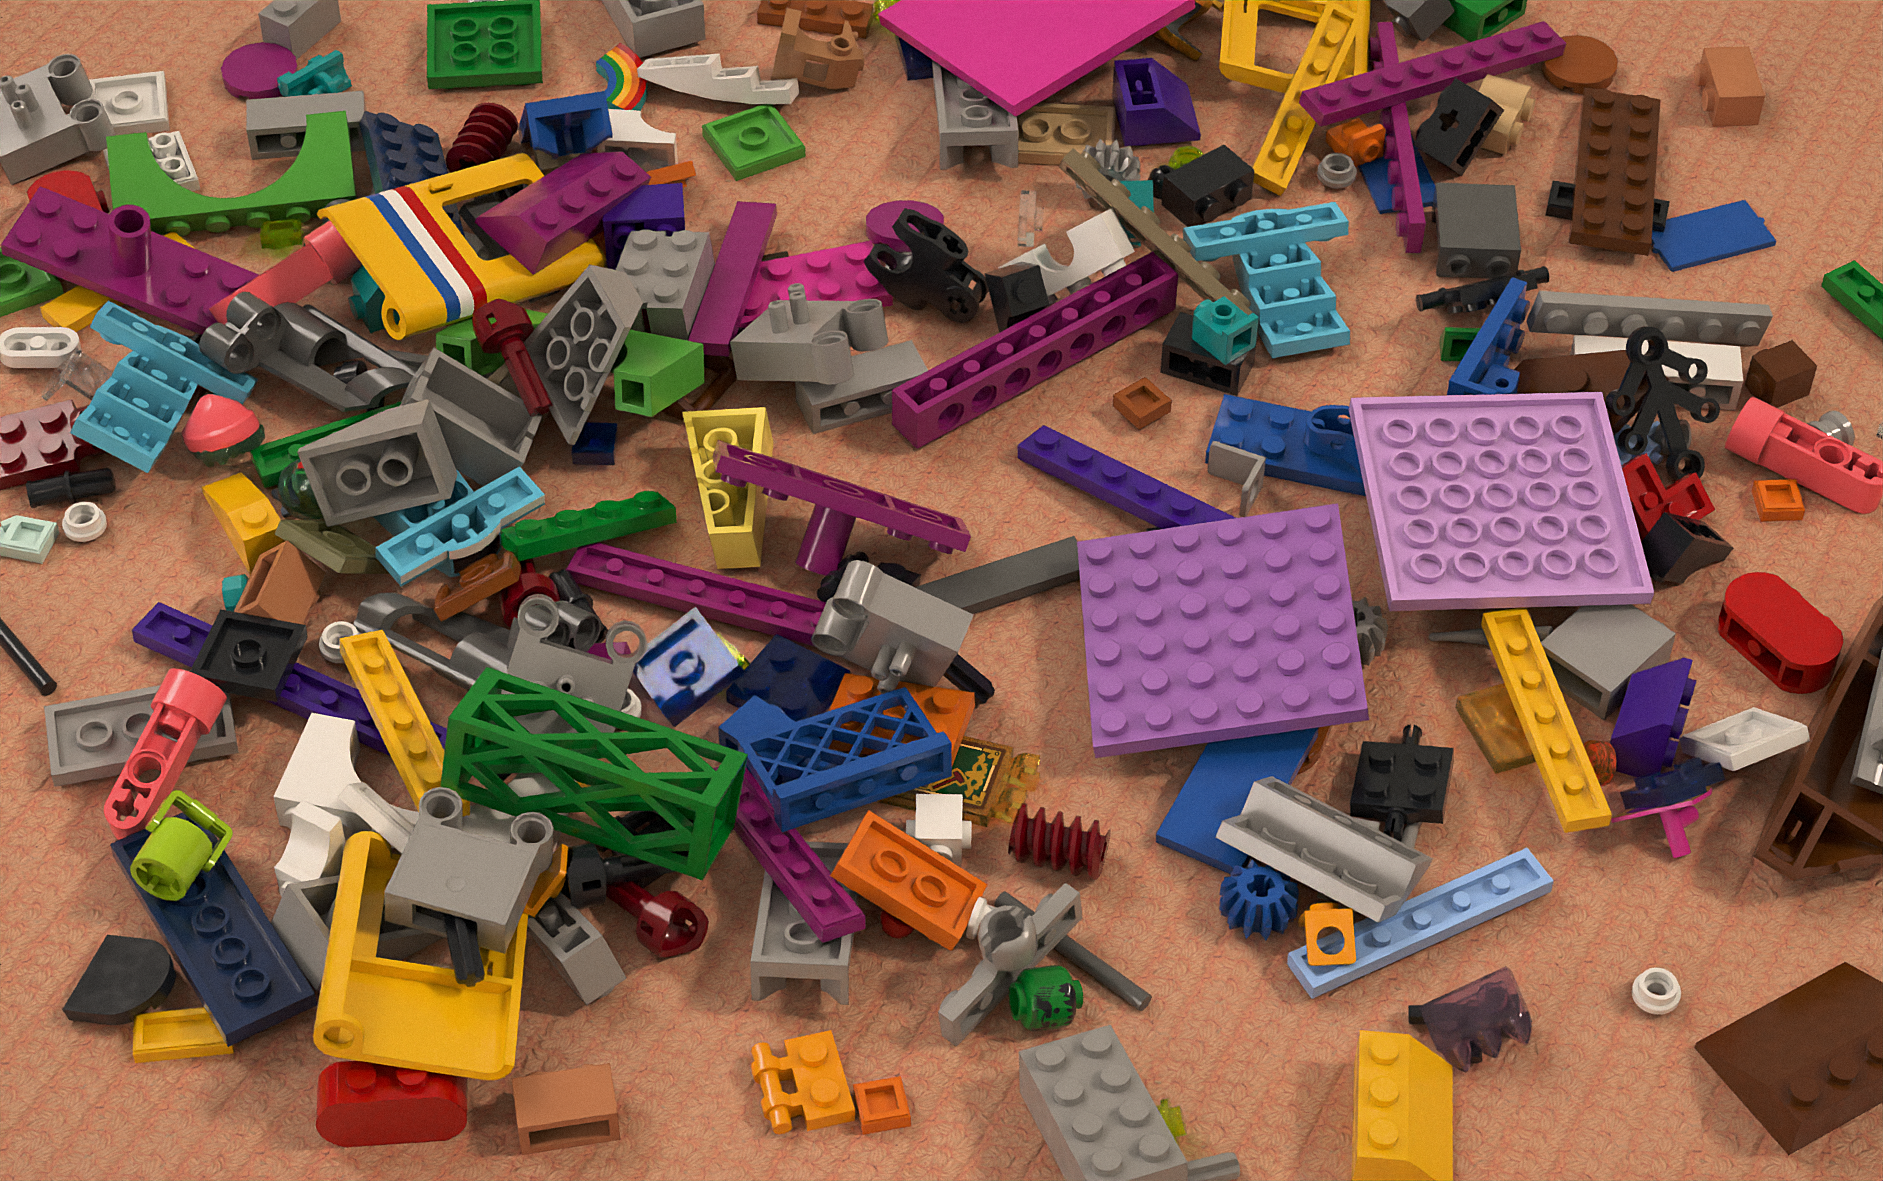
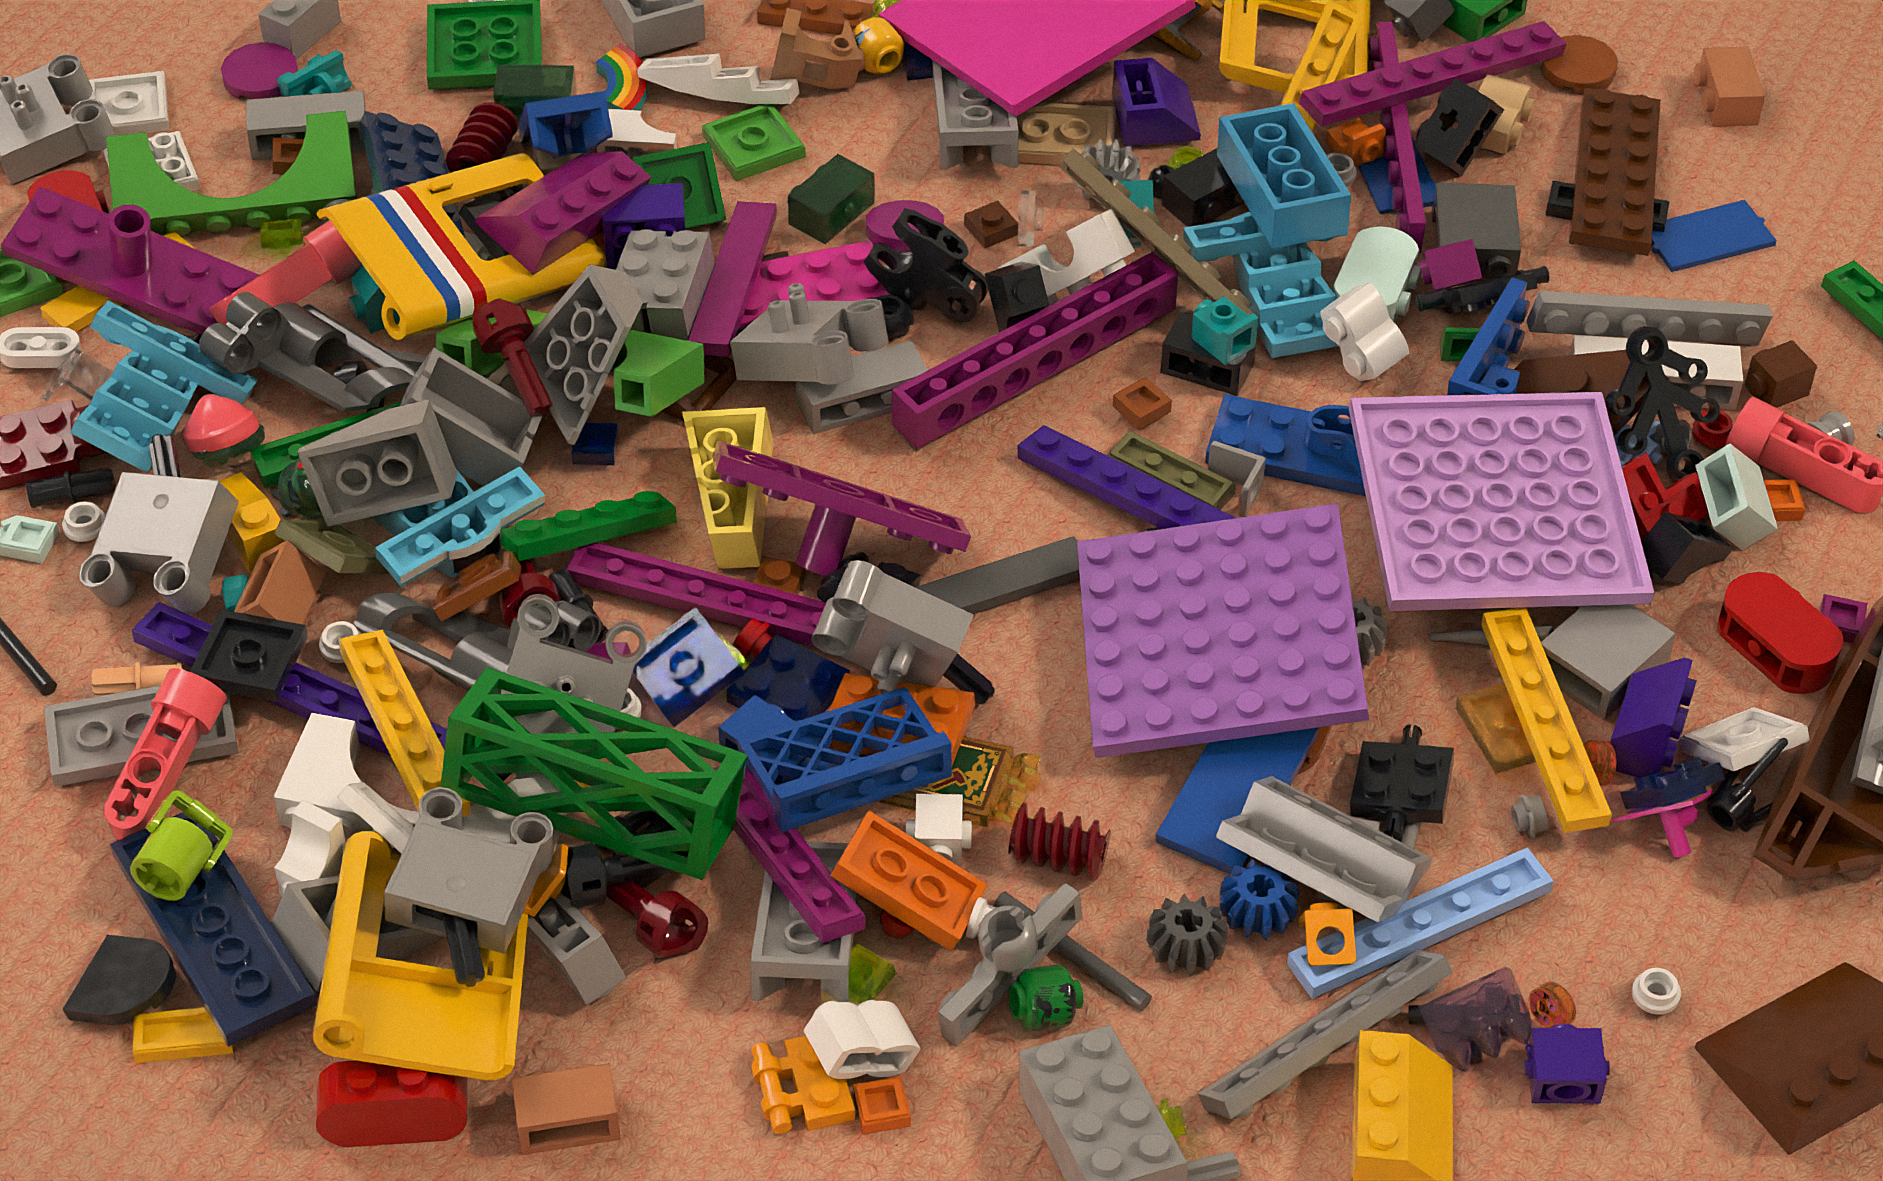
(123, 679): none -> light nougat axle
(163, 529): none -> piece
(285, 153): none -> dark orange plate
(532, 83): none -> clear green brick
(697, 172): none -> green plate
(753, 638): none -> red plate
(780, 575): none -> dark orange plate
(831, 198): none -> clear green brick
(861, 1039): none -> white brick
(868, 974): none -> clear neon green tile
(880, 45): none -> yellow head
(897, 315): none -> black plate
(991, 224): none -> reddish brown plate
(1173, 470): none -> olive tile
(1187, 934): none -> dark grey gear
(1283, 175): none -> dark azure brick
(1317, 1038): none -> light grey plate
(1364, 332): none -> white brick
(1386, 261): none -> light aqua brick
(1451, 265): none -> magenta brick
(1529, 815): none -> light grey plate
(1552, 1005): none -> clear orange tile
(1566, 1065): none -> dark purple head
(1714, 433): none -> red plate
(1734, 805): none -> black plant
(1736, 497): none -> light aqua brick
(1845, 614): none -> magenta tile

